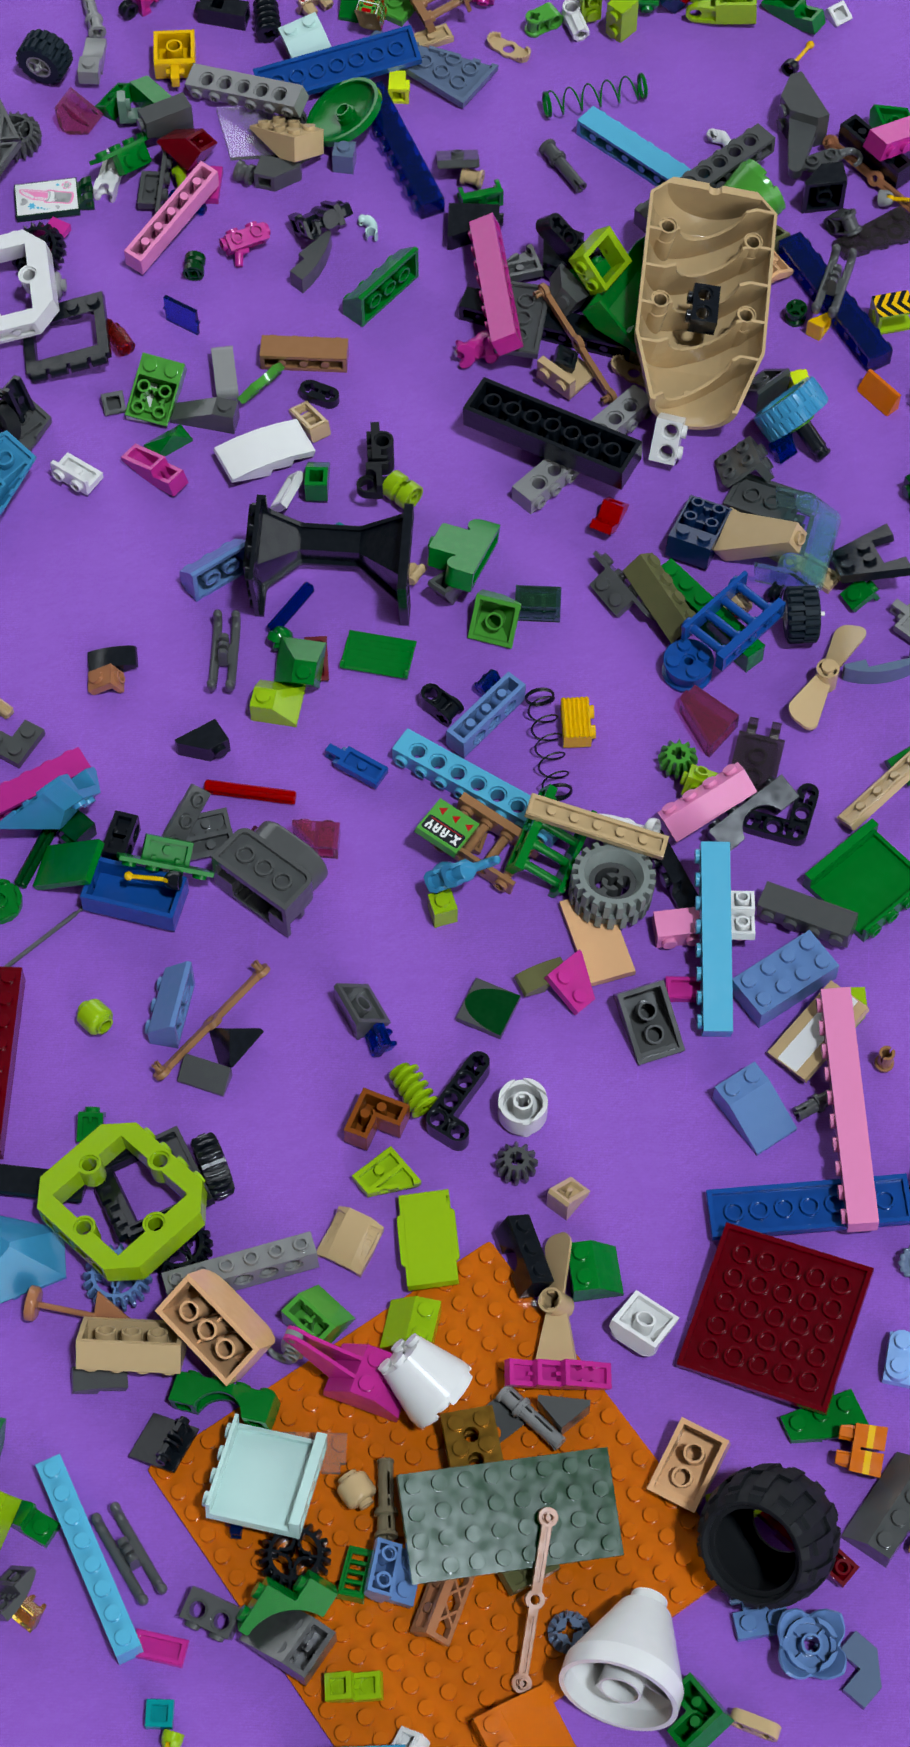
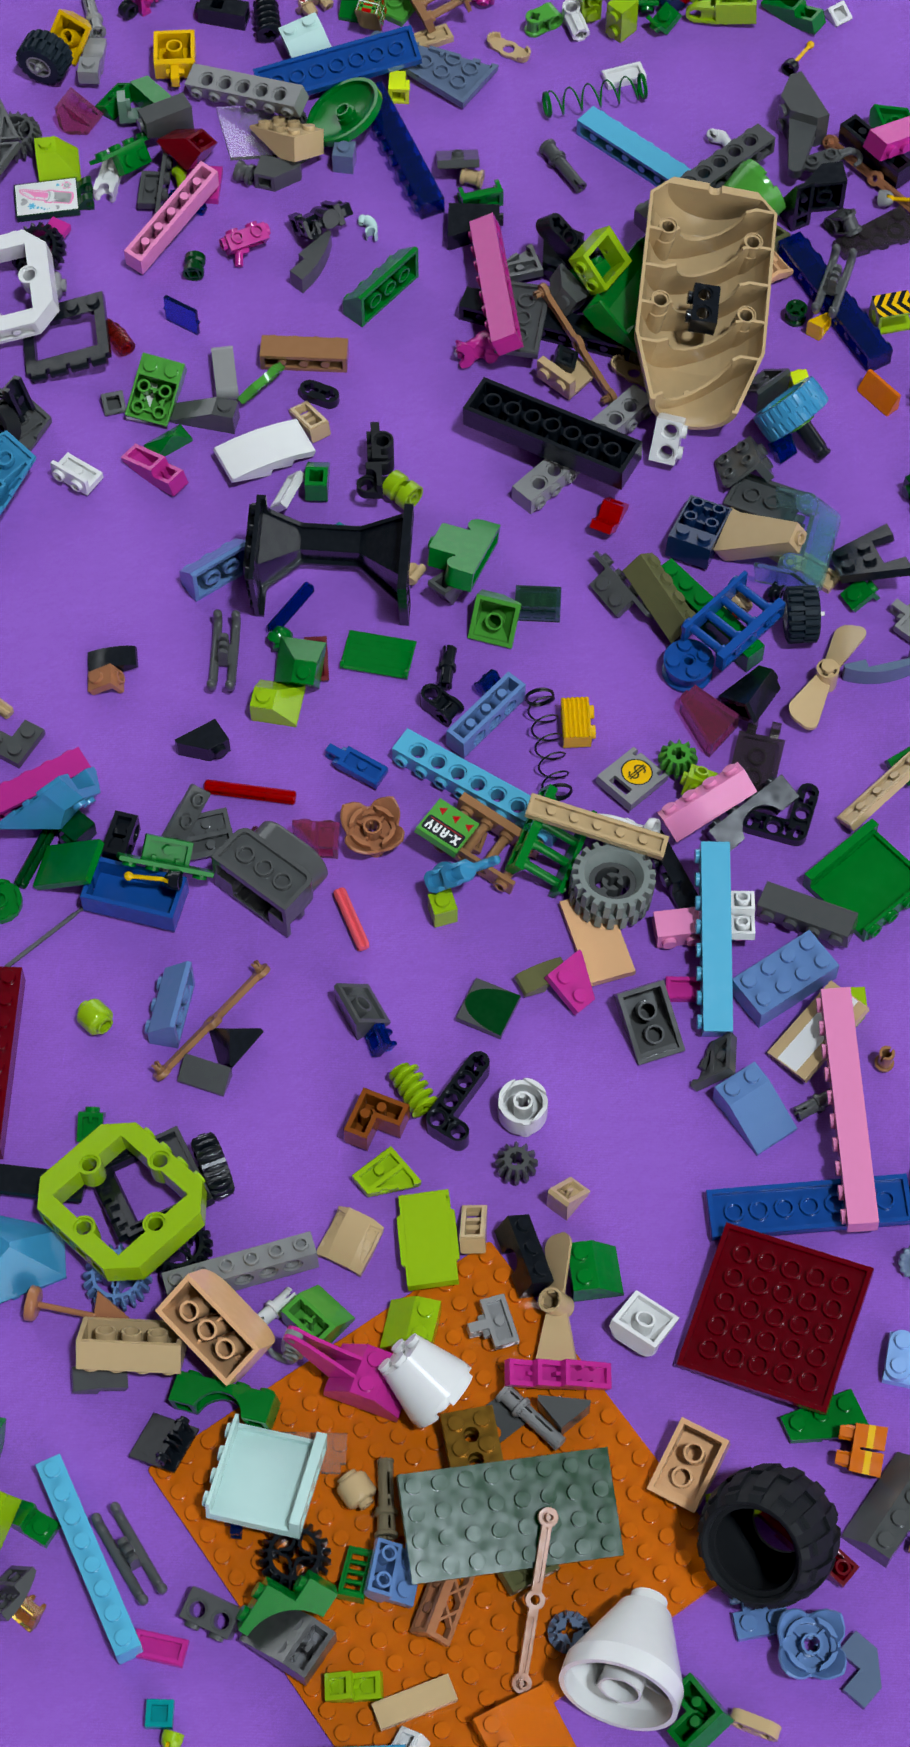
(56, 159): none -> lime slope
(72, 30): none -> yellow slope
(273, 1308): none -> white pin
(351, 919): none -> coral axle
(380, 815): none -> nougat brick
(414, 1702): none -> tan tile
(447, 667): none -> black pin
(473, 1230): none -> tan slope
(494, 1323): none -> light grey hinge
(615, 74): none -> white tile
(634, 773): none -> light grey container
(664, 19): none -> green bracket
(718, 1062): none -> dark grey wing
(752, 693): none -> black slope
(799, 205): none -> black slope

